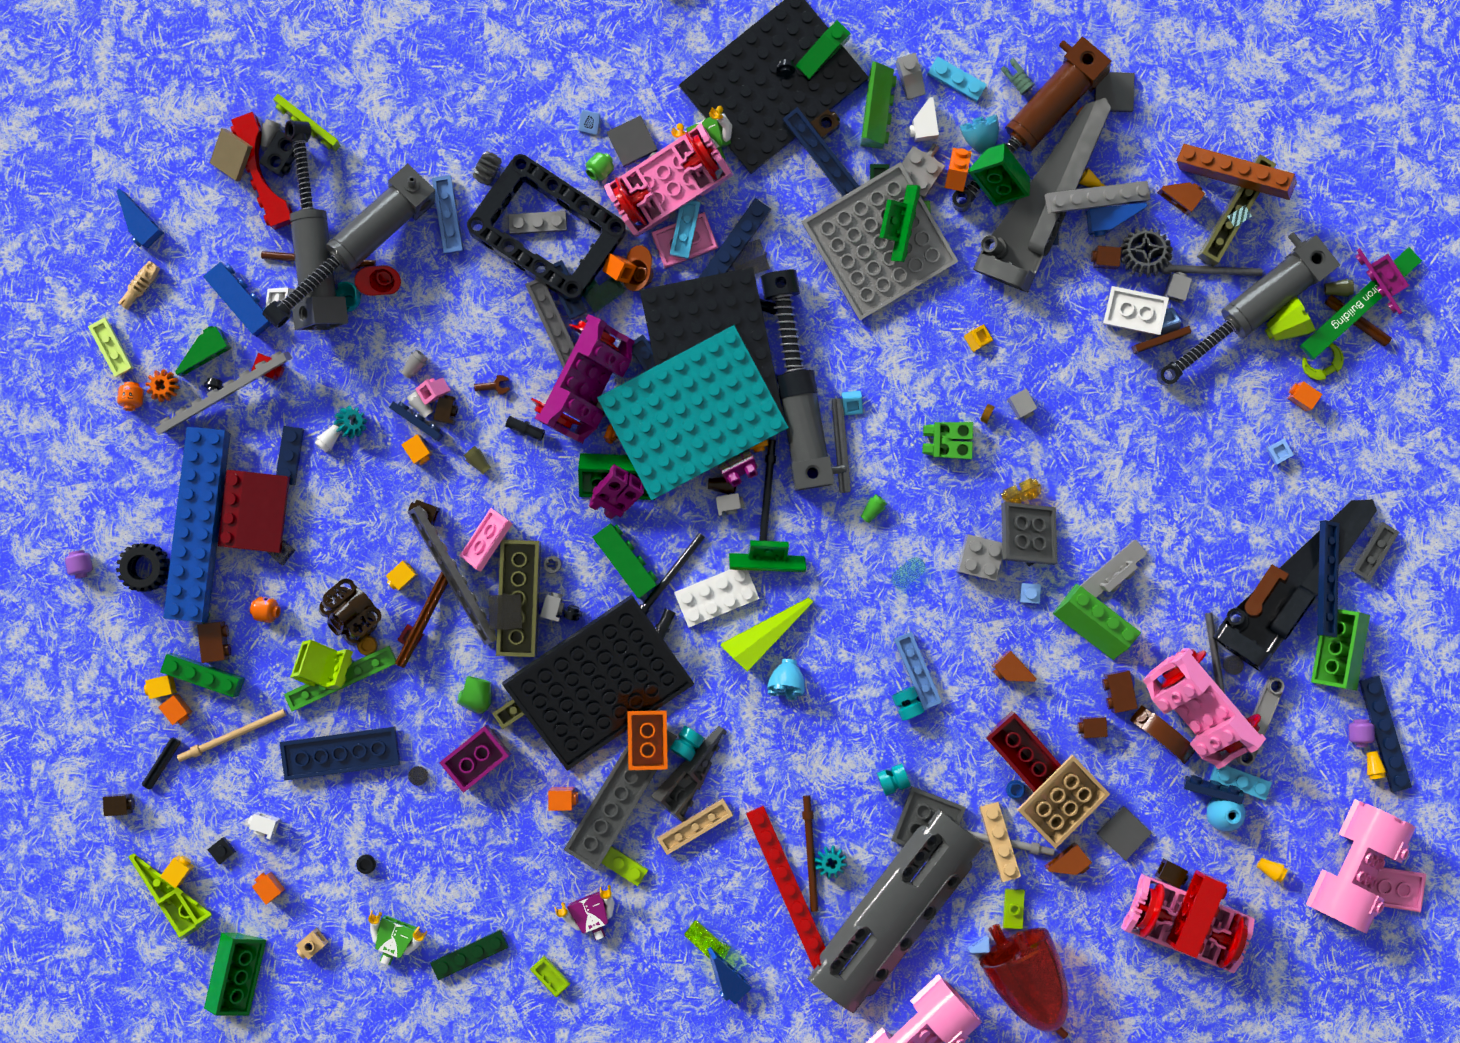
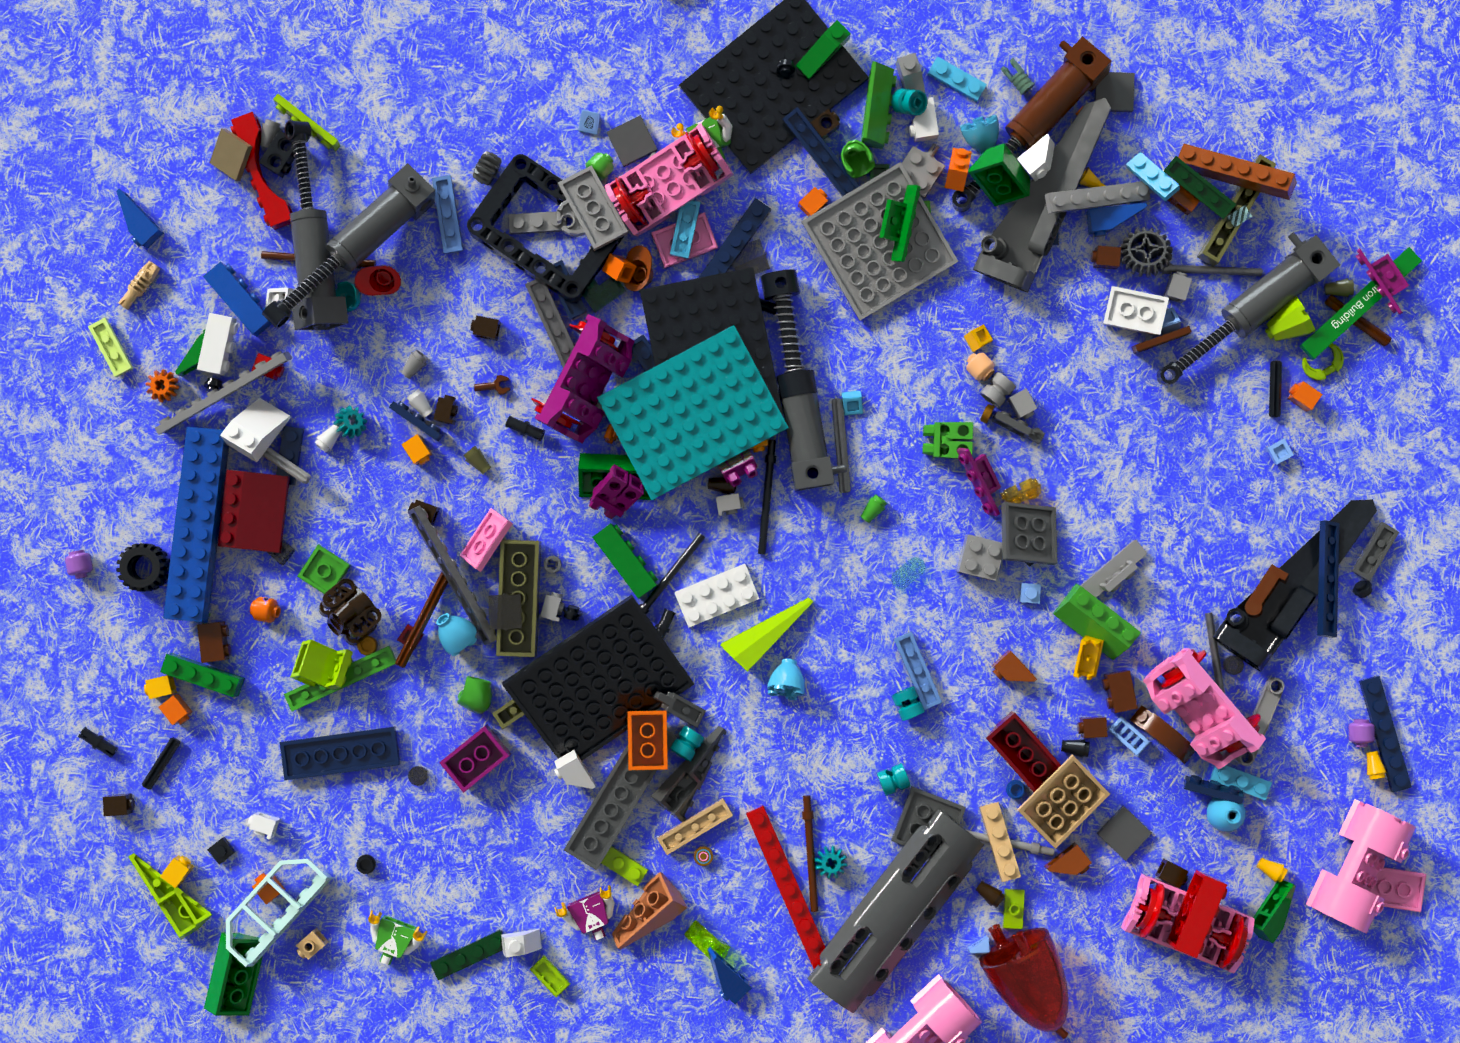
(98, 742): none -> black pin
(130, 396): orange head -> none
(198, 750): tan bar -> none
(217, 344): none -> white brick
(255, 429): none -> white slope
(281, 924): none -> light aqua plate
(287, 466): none -> light grey axle
(323, 569): none -> bright green tile
(401, 575): yellow brick -> none
(432, 389): bright pink brick -> none
(455, 633): none -> medium azure piece
(485, 327): none -> dark brown brick
(521, 942): none -> white slope
(562, 798): orange brick -> none
(573, 771): none -> white slope
(589, 209): none -> light grey plate
(655, 908): none -> nougat wedge
(681, 708): none -> dark grey hinge
(703, 855): none -> pearl gold tile
(767, 557): green bracket -> none
(813, 201): none -> orange brick
(857, 159): none -> bright green piece
(909, 101): none -> teal wheel
(980, 366): none -> light nougat head
(982, 477): none -> magenta bracket
(990, 894): none -> dark brown cone
(997, 390): none -> light grey wheel
(1018, 427): none -> dark grey hinge
(1038, 158): none -> white slope
(1076, 747): none -> black cone
(1088, 657): none -> yellow hinge
(1142, 746): none -> light blue slope
(1153, 176): none -> medium azure plate
(1199, 187): none -> dark green plate
(1274, 911): none -> green slope
(1275, 388): none -> black axle
(1340, 658): bright green slope -> none
(1362, 589): none -> black plate

